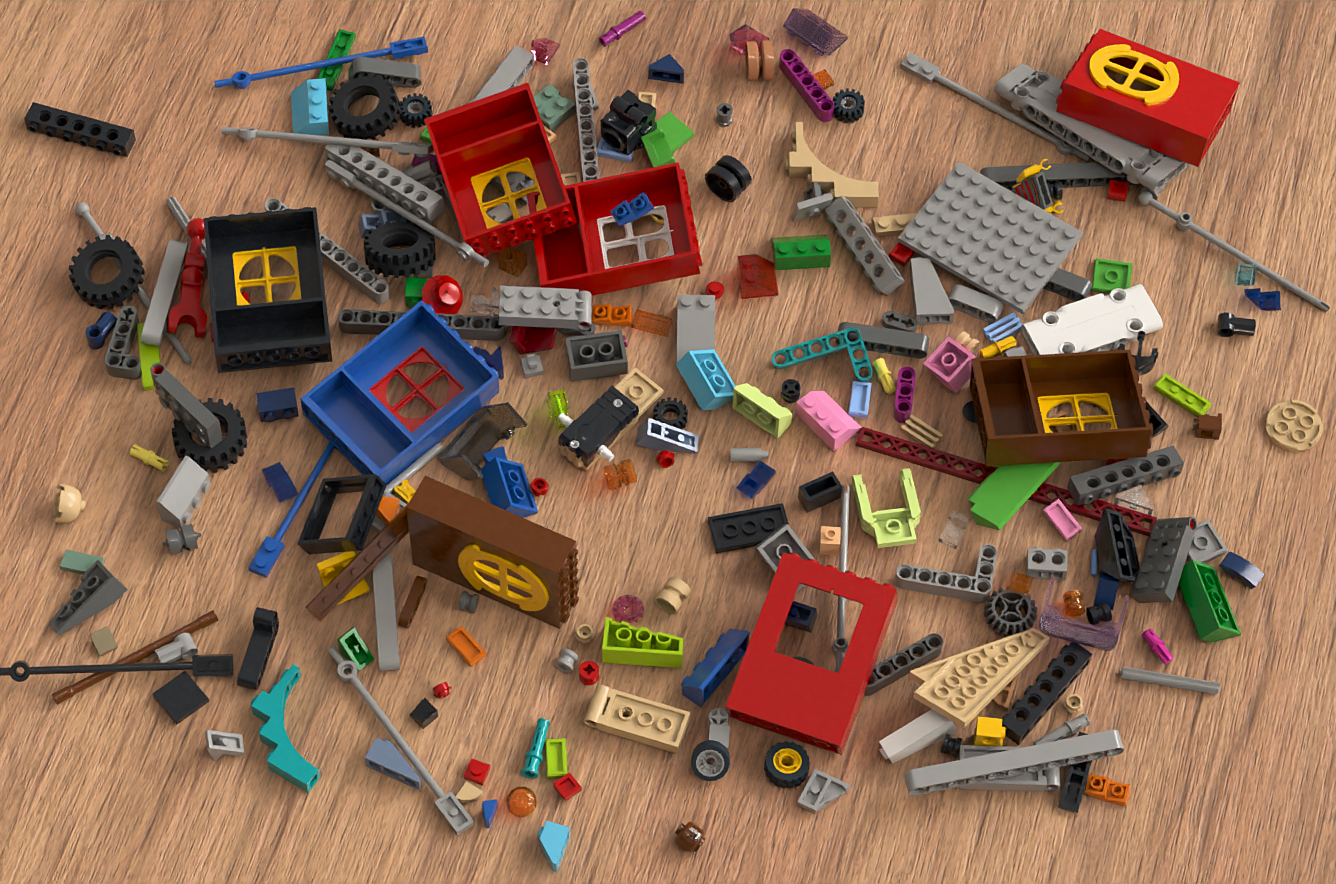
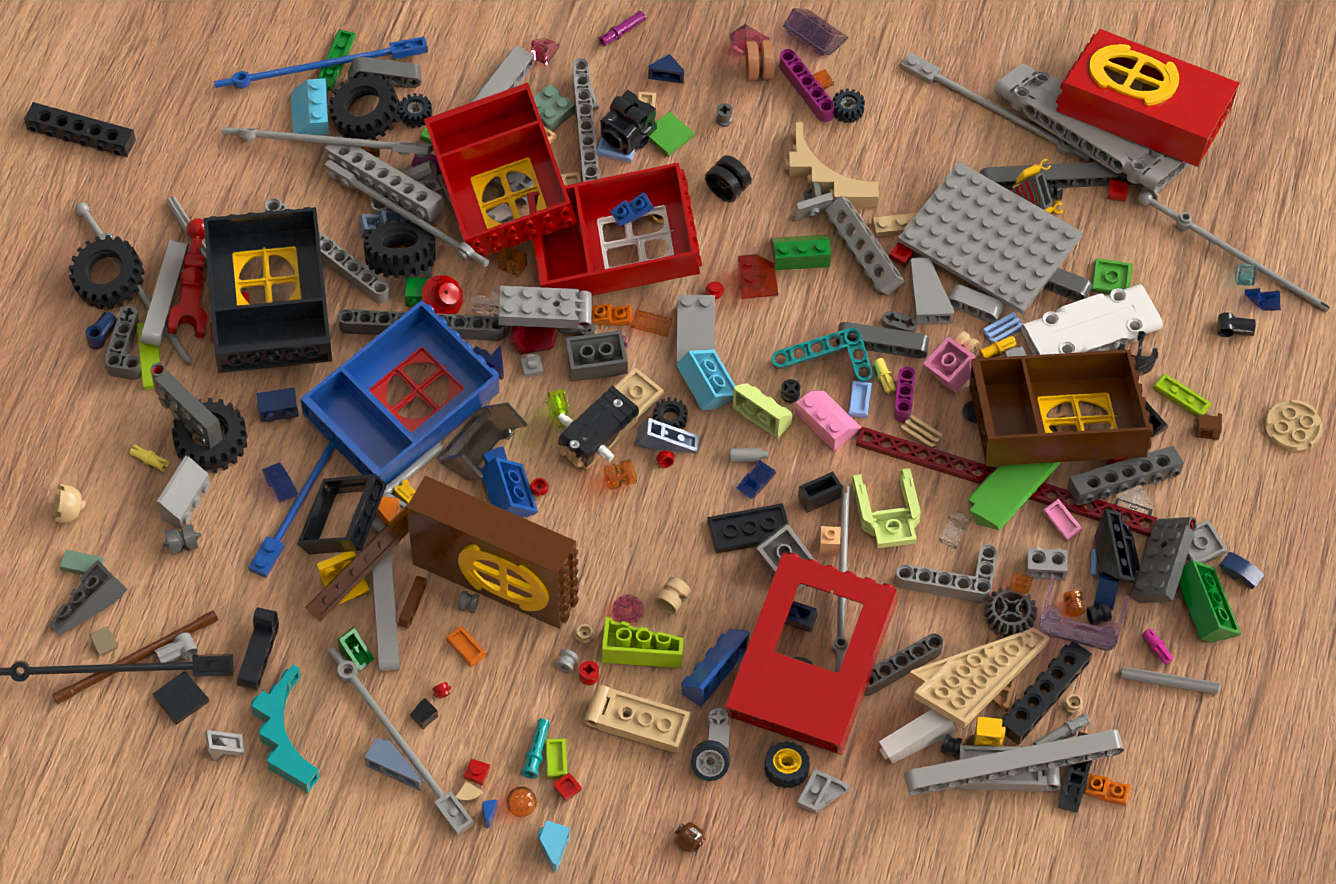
(658, 148): bright green panel -> none

